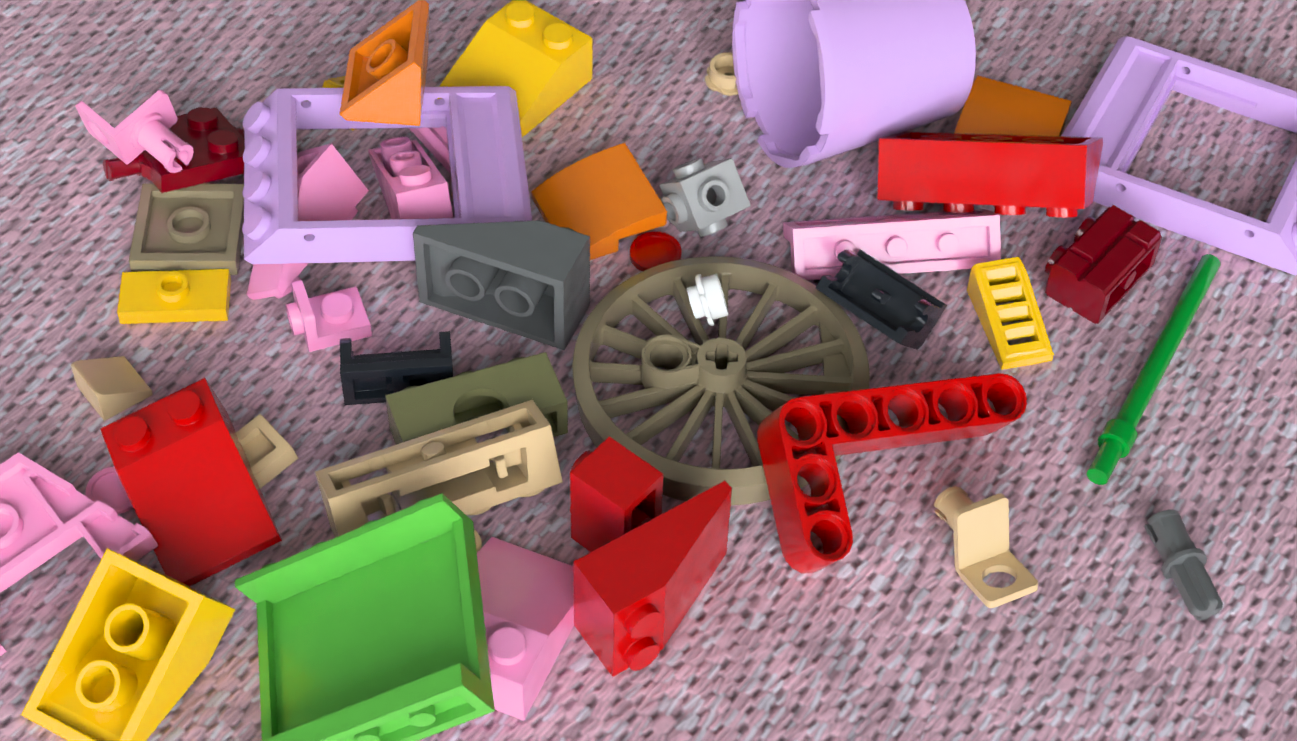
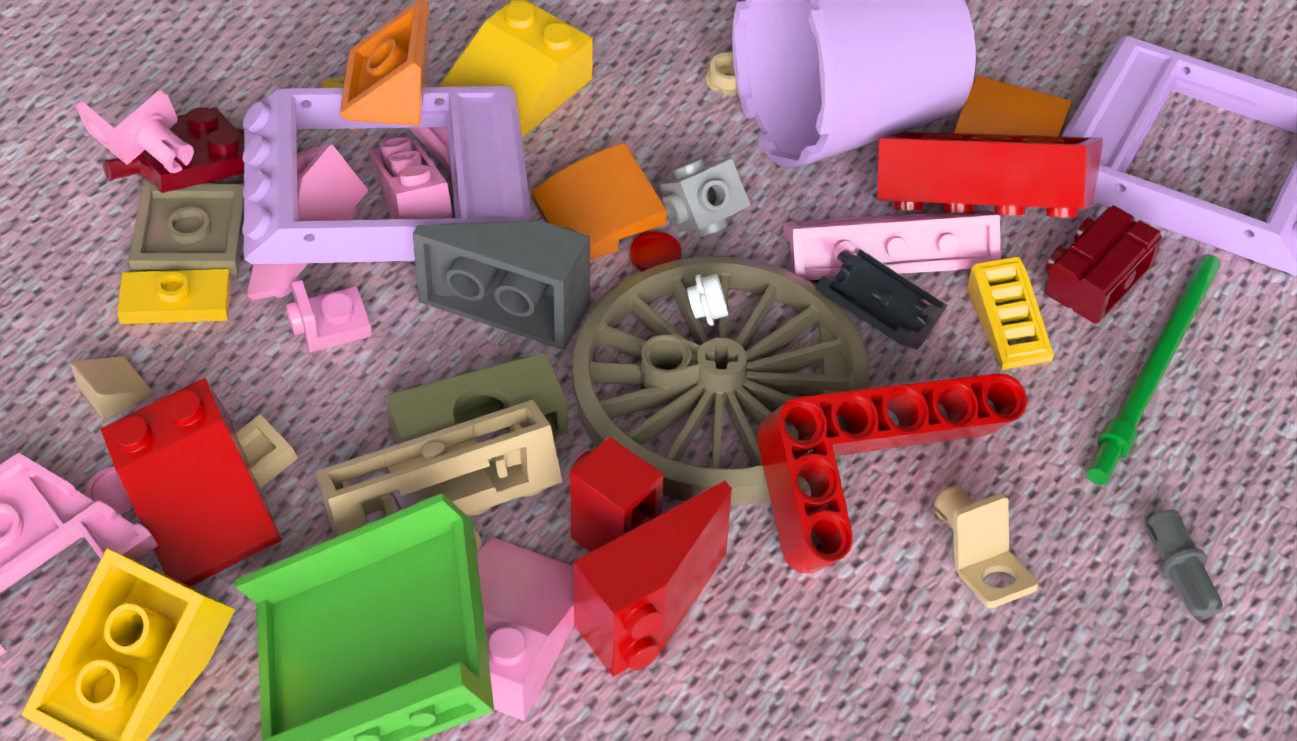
(372, 376): black hinge -> none

